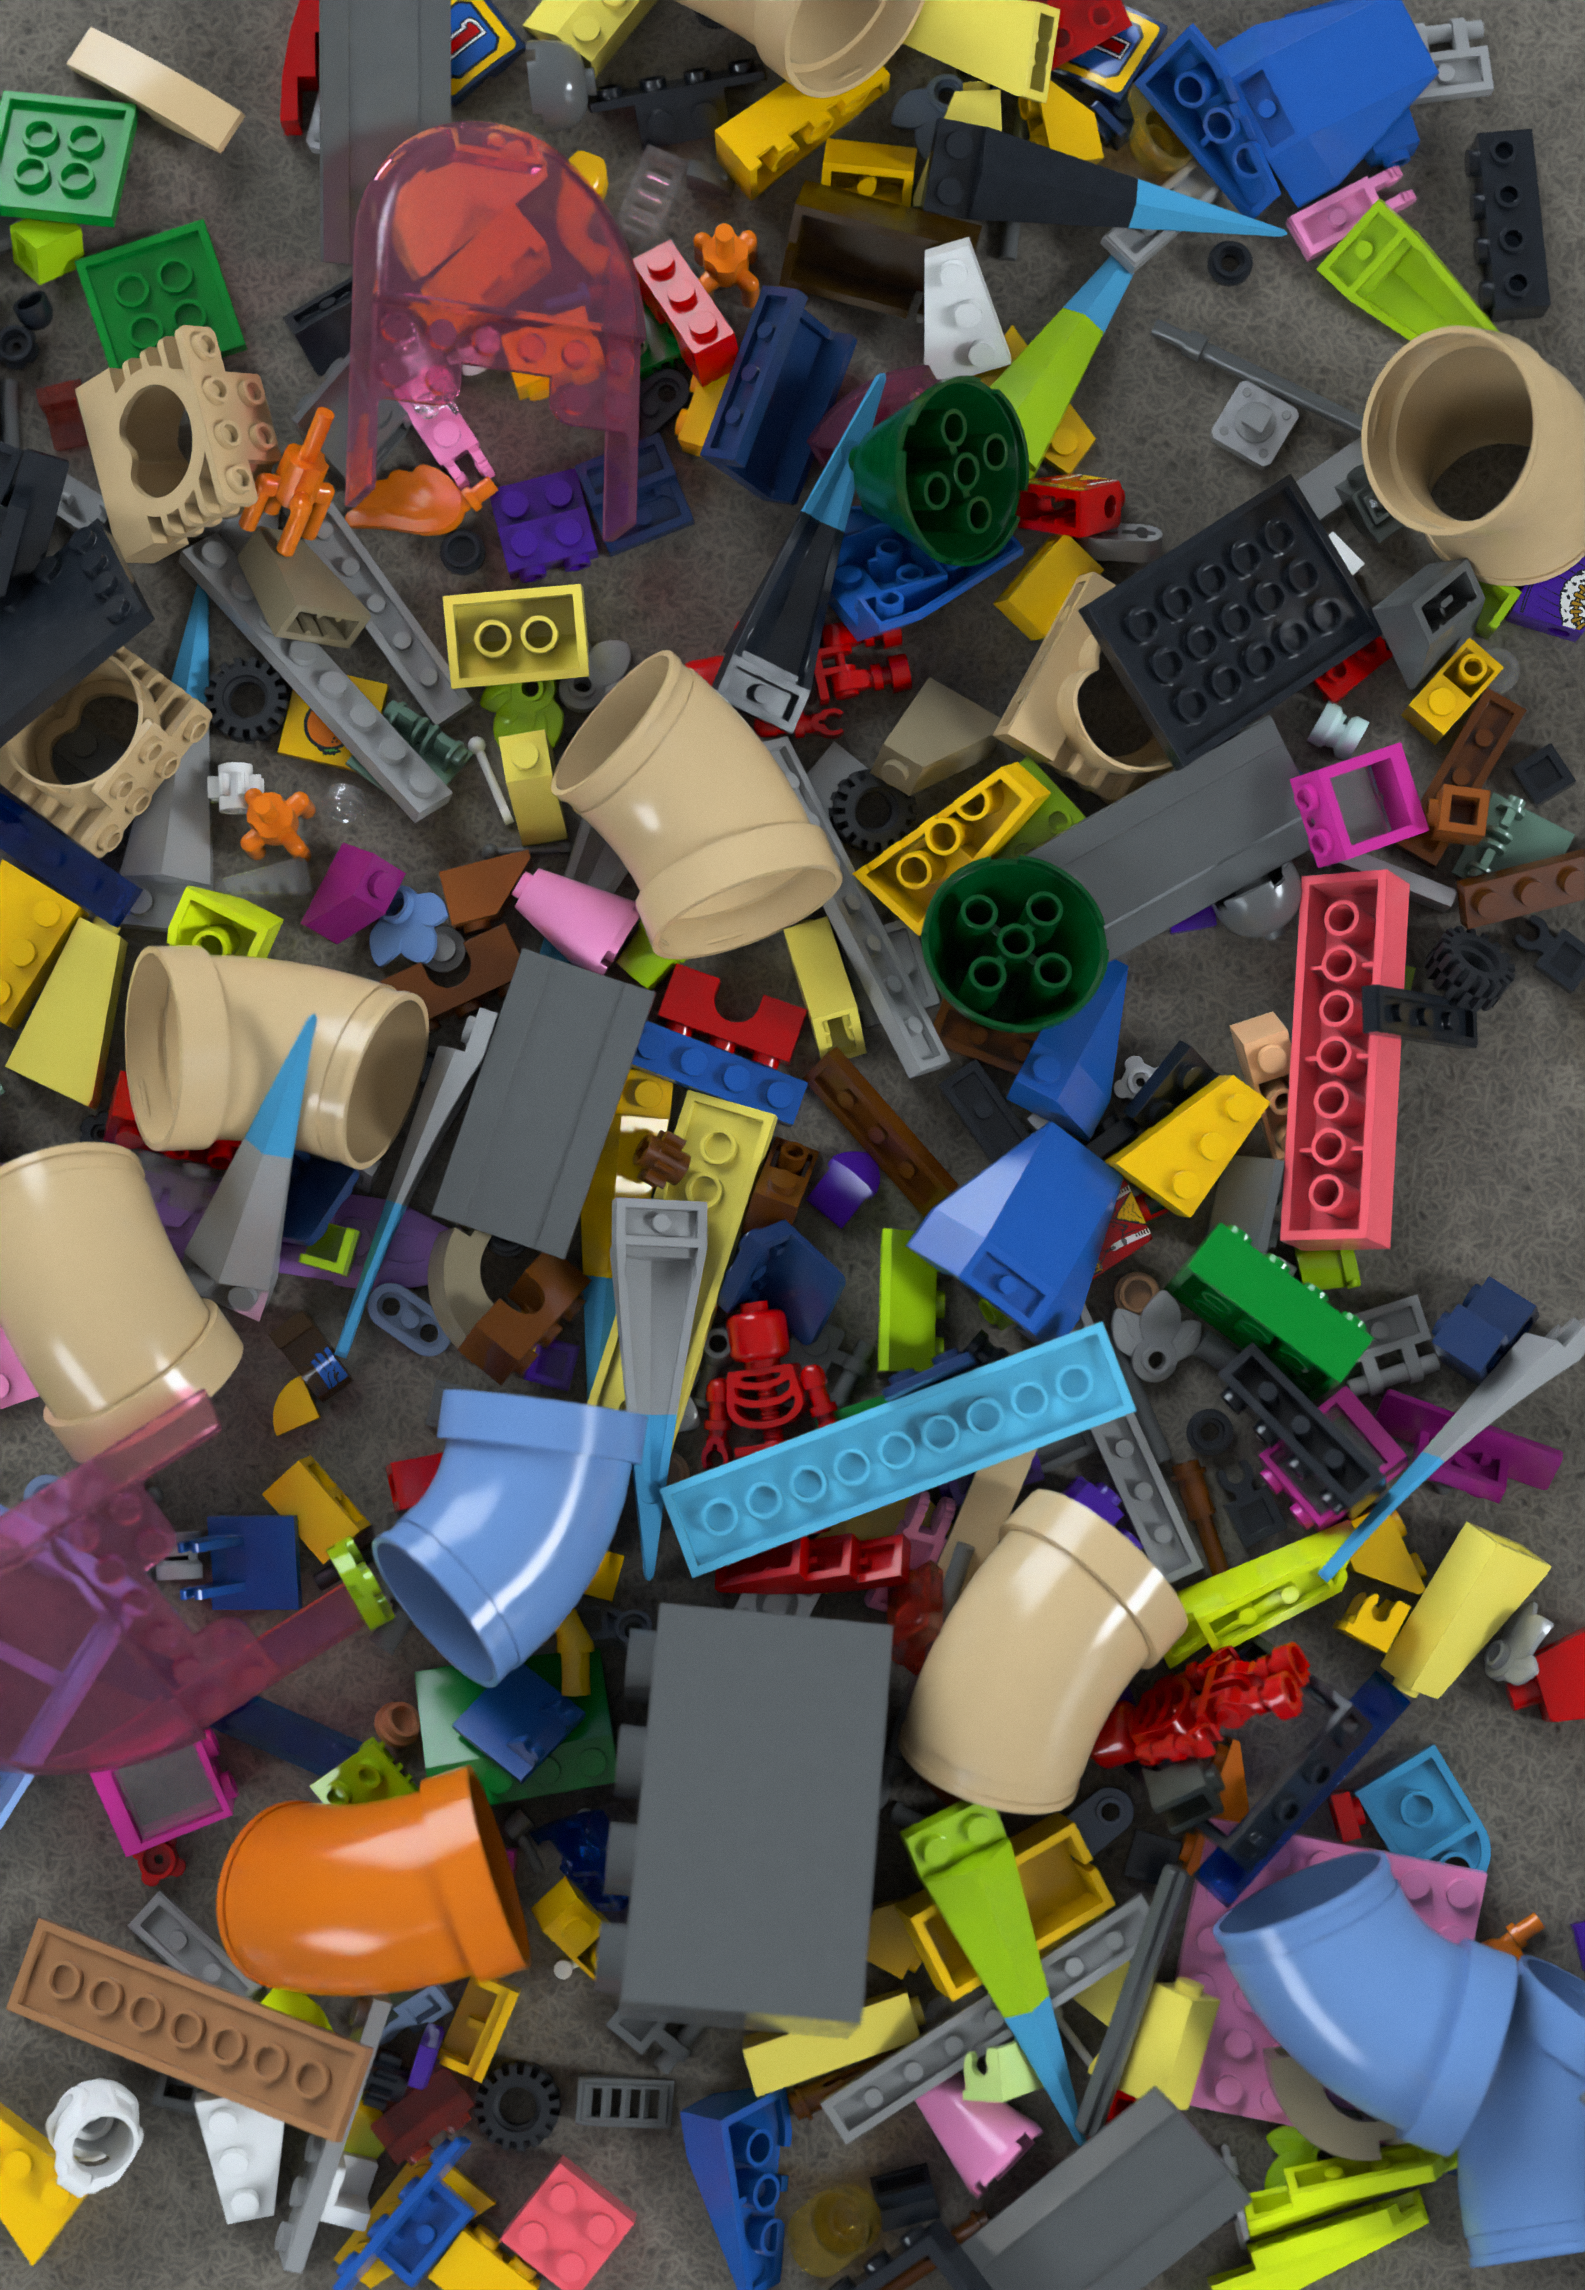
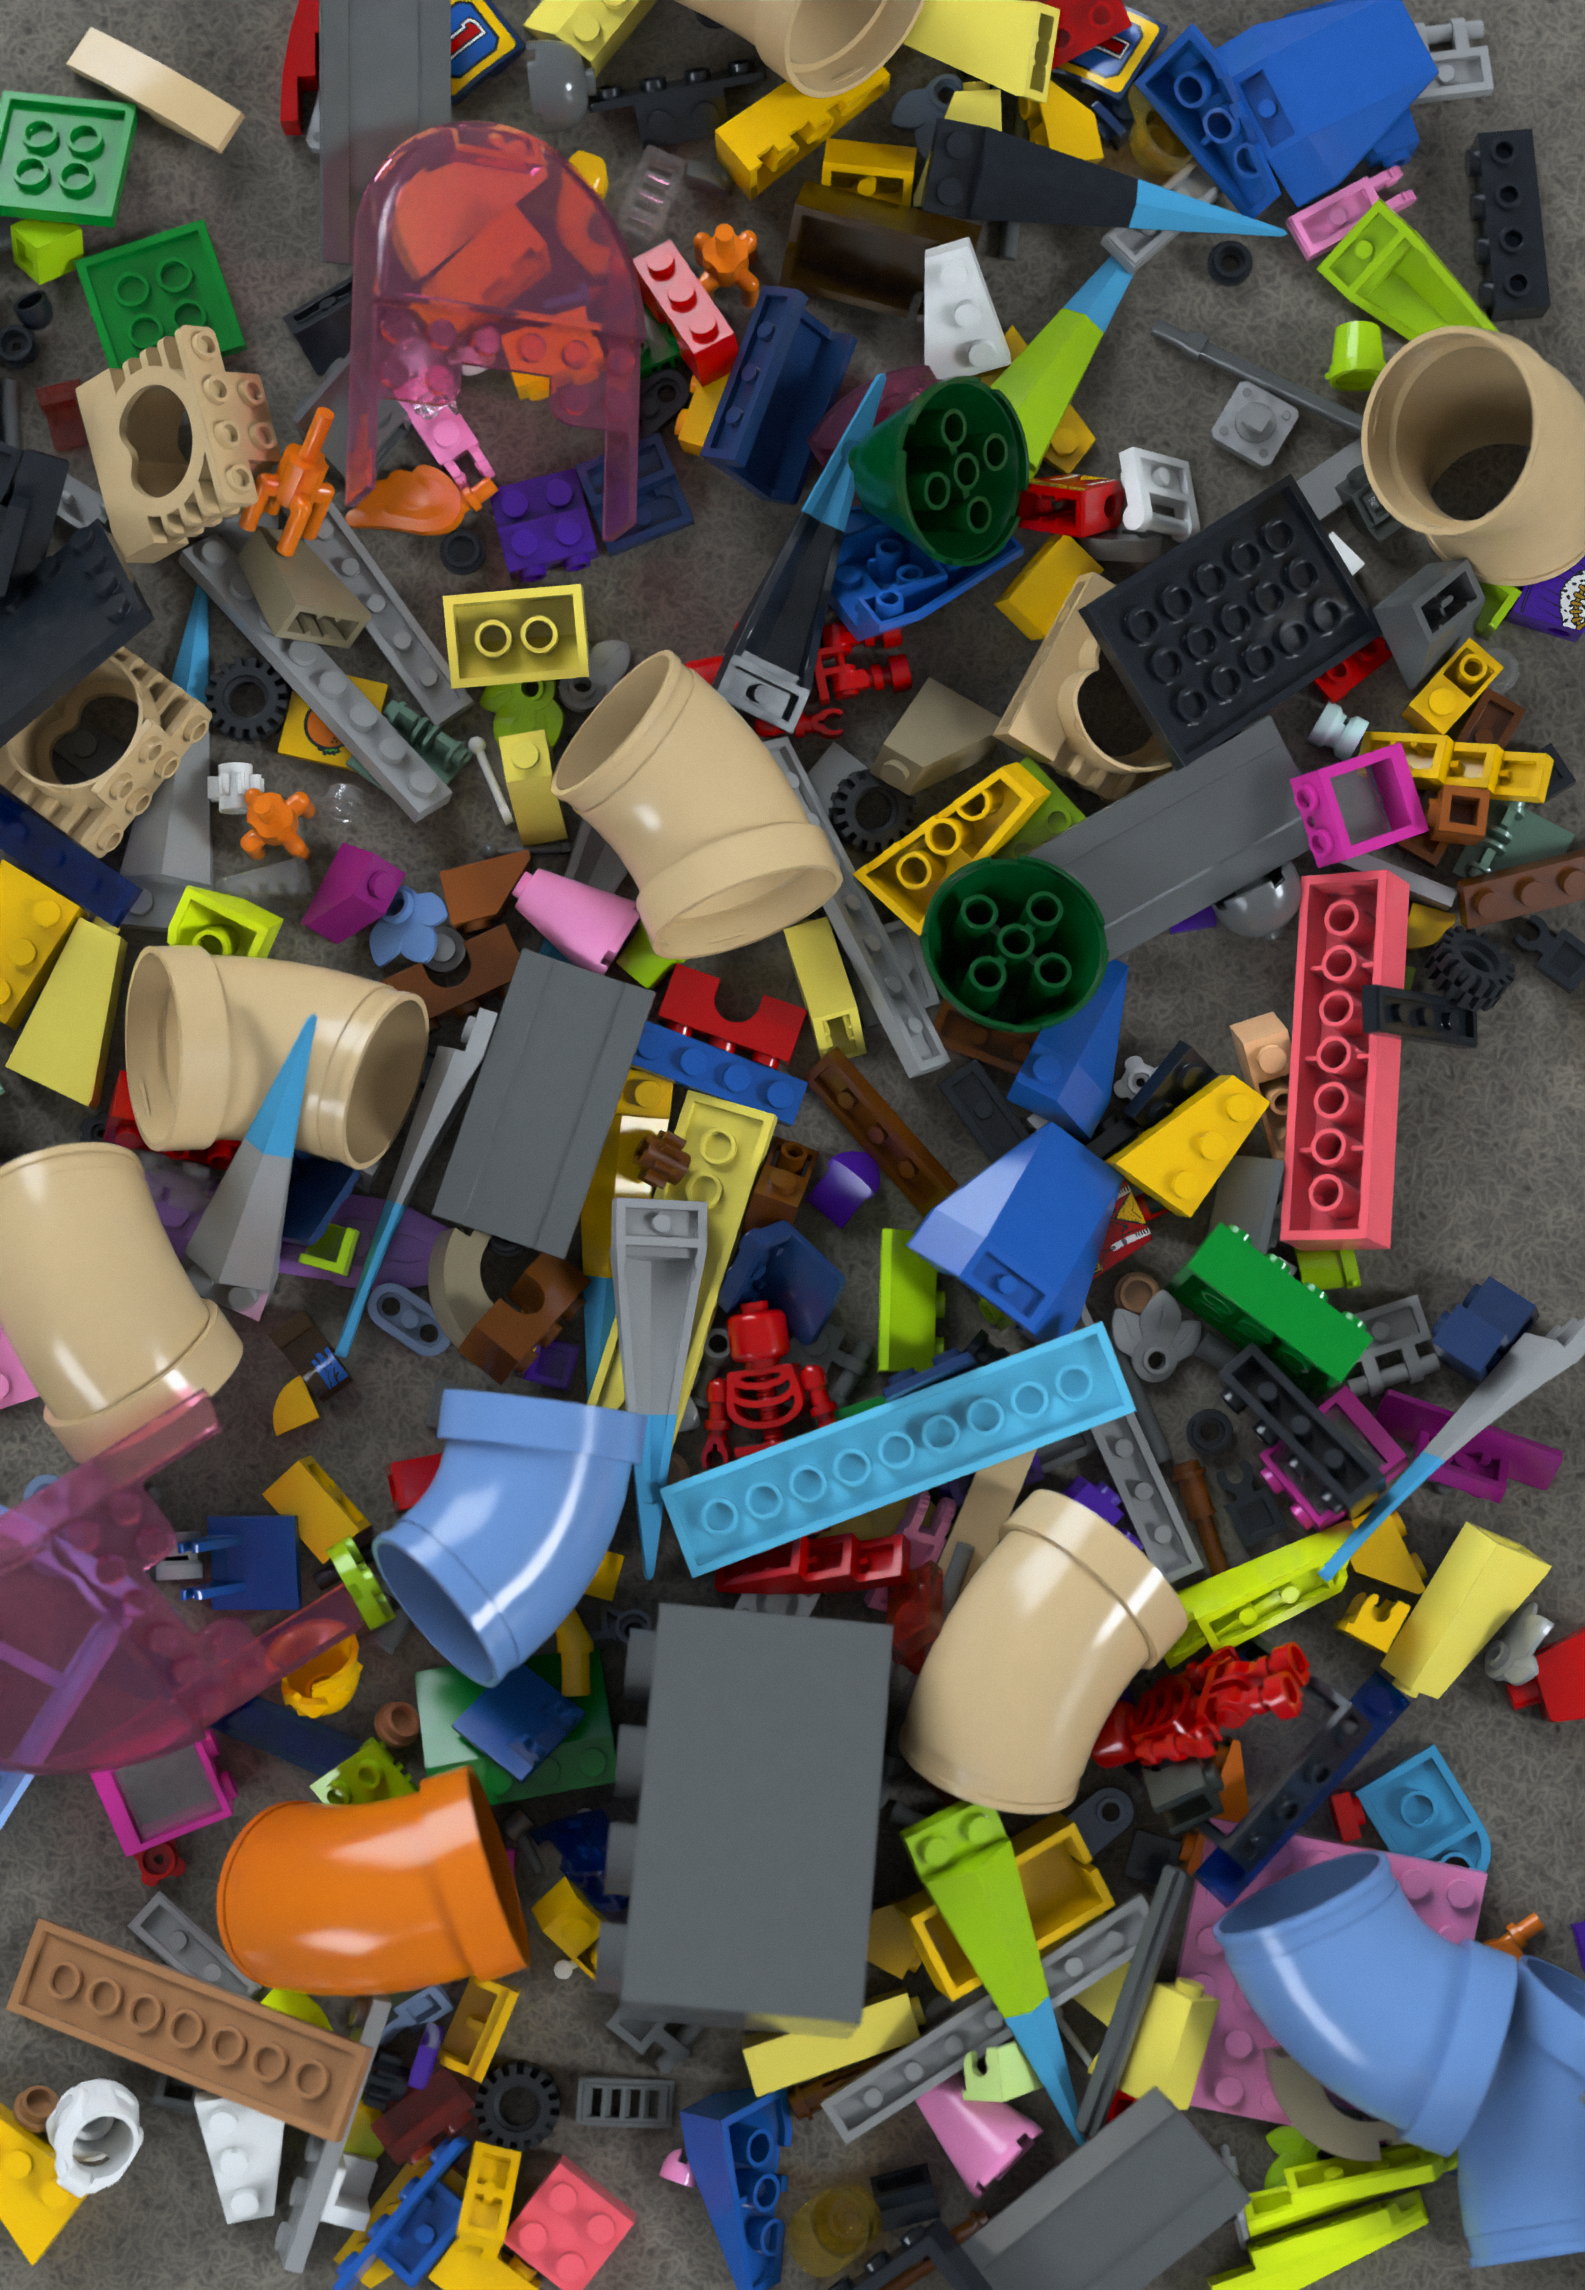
(34, 2107): none -> medium nougat plate
(325, 1682): none -> yellow helmet
(487, 2199): none -> yellow hinge
(676, 2170): none -> bright pink hinge
(1160, 481): none -> white plate
(1356, 356): none -> lime piece
(1426, 926): none -> yellow tile
(1441, 761): none -> yellow slope

